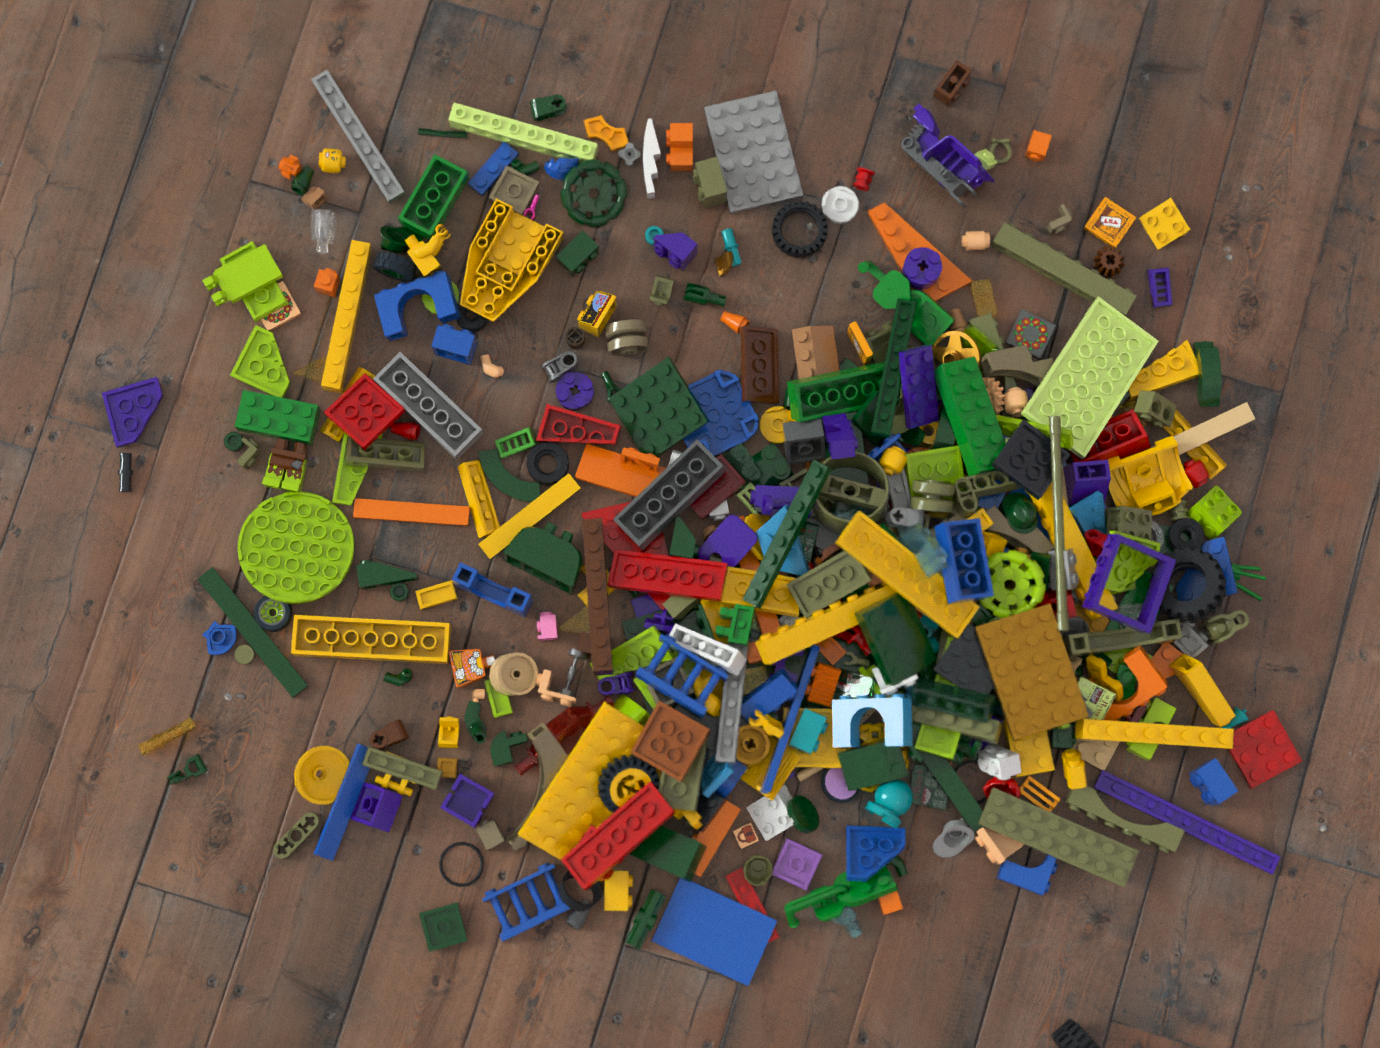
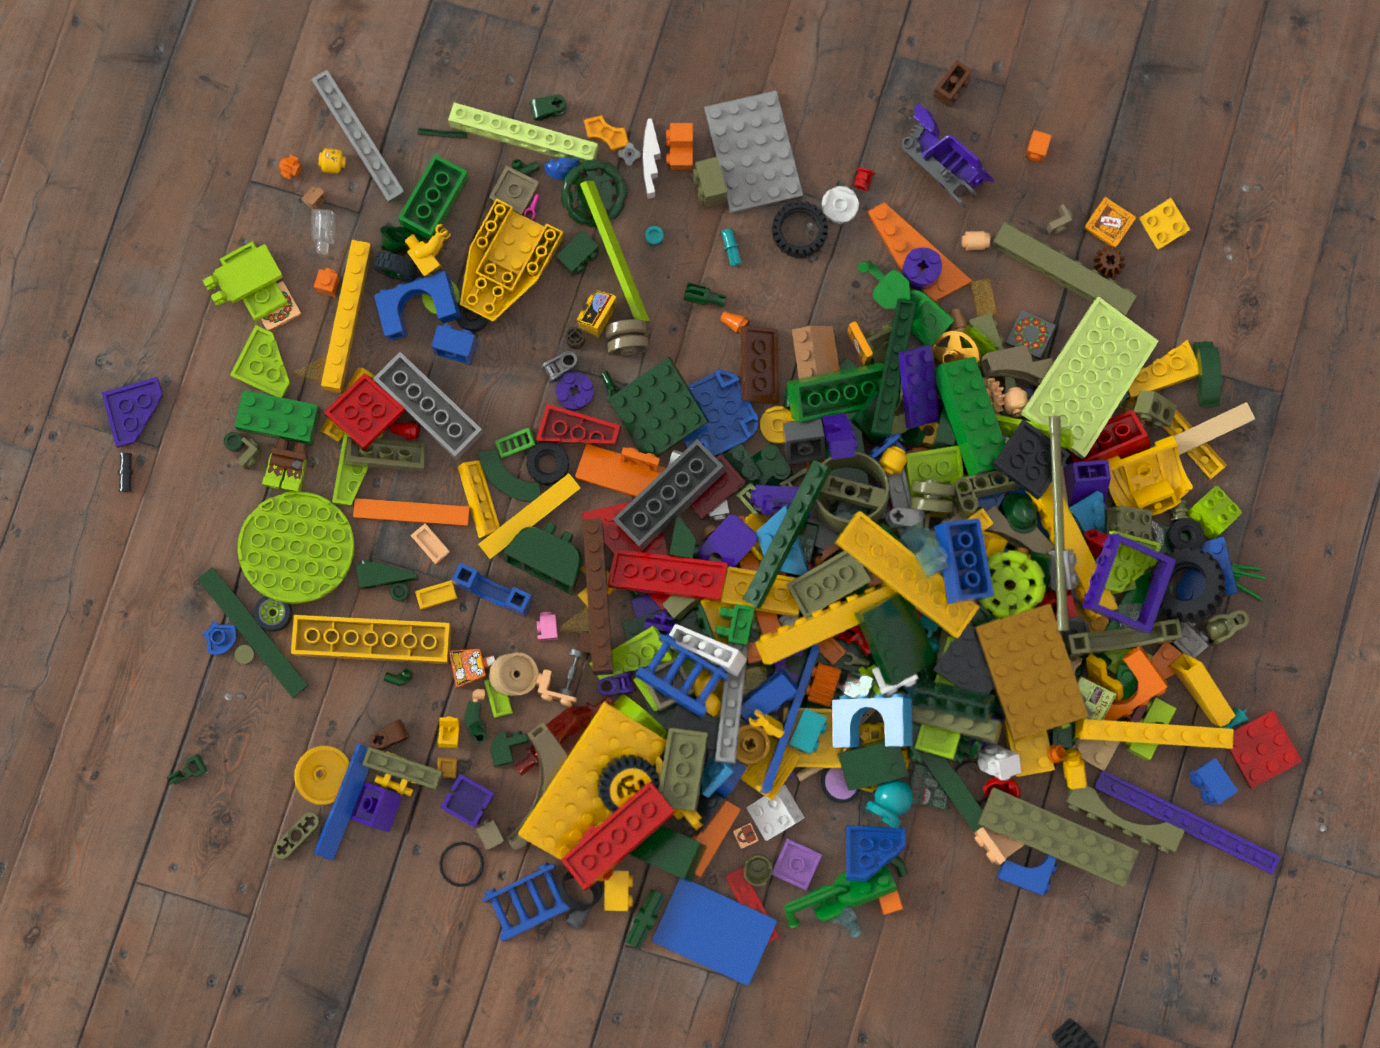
(170, 734): clear yellow pin -> none
(302, 181): dark green cone -> none
(430, 544): none -> light nougat tile
(443, 927): dark green plate -> none
(489, 368): light nougat arm -> none
(492, 169): blue plate -> none
(614, 250): none -> lime tile
(661, 290): olive bracket -> none
(670, 741): dark orange plate -> none
(676, 248): dark purple slope -> none
(724, 263): pearl gold tile -> none
(803, 814): dark green tile -> none
(954, 838): light grey piece -> none
(986, 158): yellowish green plate -> none
(1005, 142): olive piece -> none
(1025, 785): light orange tile -> none
(1056, 753): none -> orange plate
(1153, 288): dark purple slope -> none
(1196, 472): red head -> none

